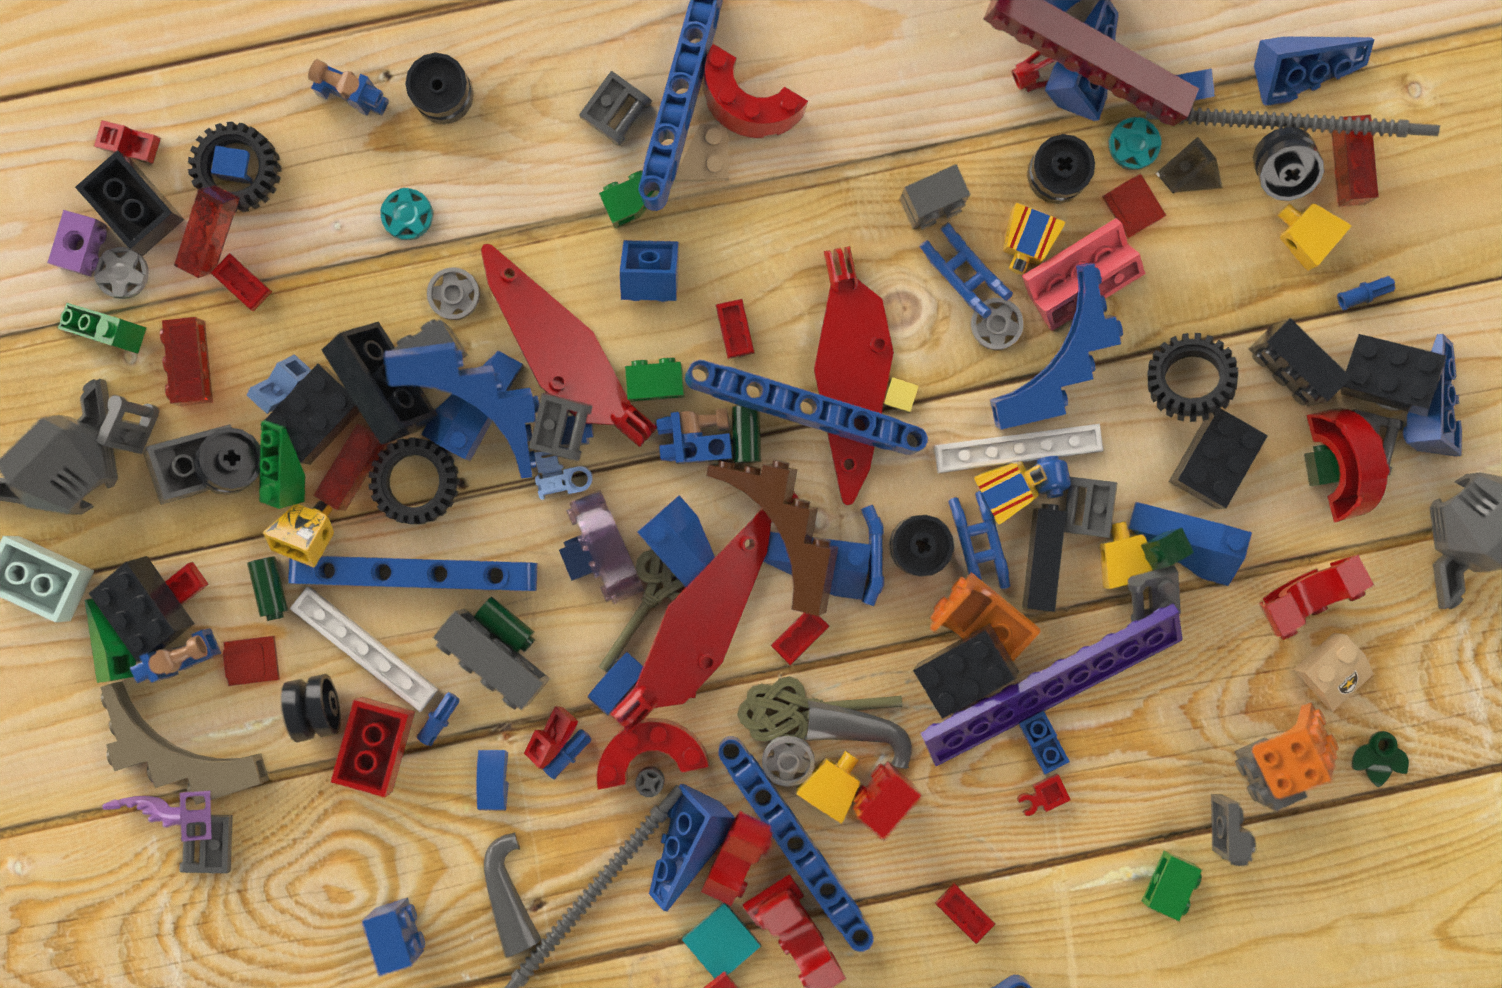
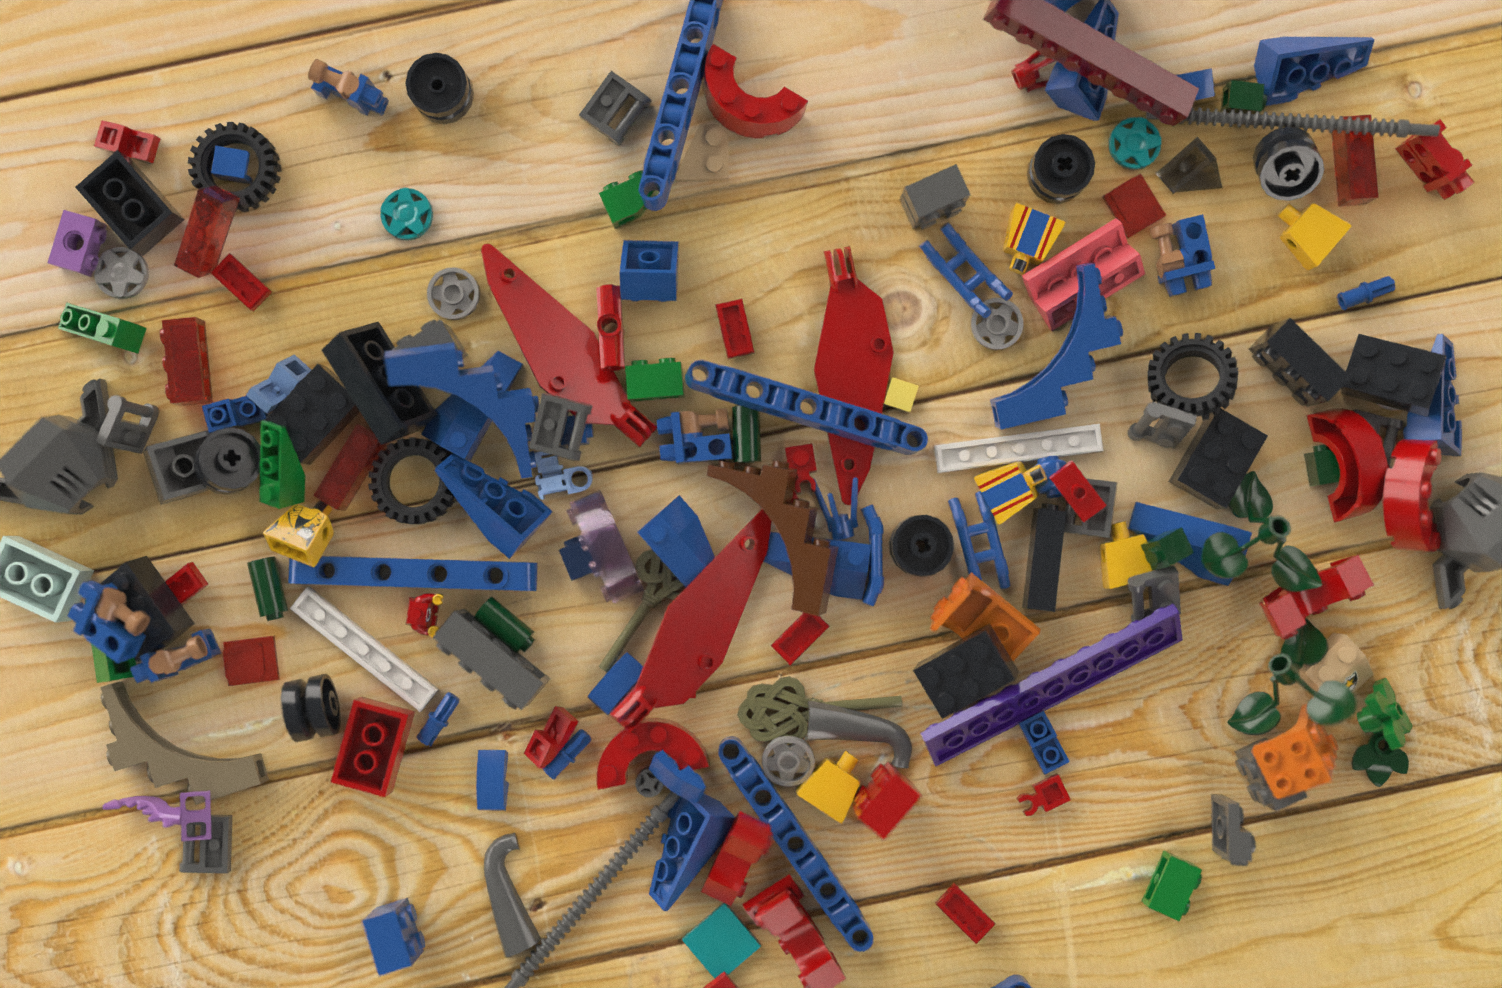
(99, 619): none -> blue hips
(232, 413): none -> blue slope
(422, 613): none -> red piece
(498, 510): none -> blue wedge
(611, 344): none -> red piece
(683, 782): none -> blue slope
(803, 459): none -> red plate
(839, 524): none -> blue plant
(1077, 491): none -> red plate
(1170, 428): none -> dark grey plate
(1190, 260): none -> blue hips
(1225, 559): none -> dark green plant
(1244, 97): none -> dark green brick
(1328, 707): none -> dark green plant
(1385, 715): none -> green plant
(1407, 496): none -> red brick
(1436, 163): none -> red hips

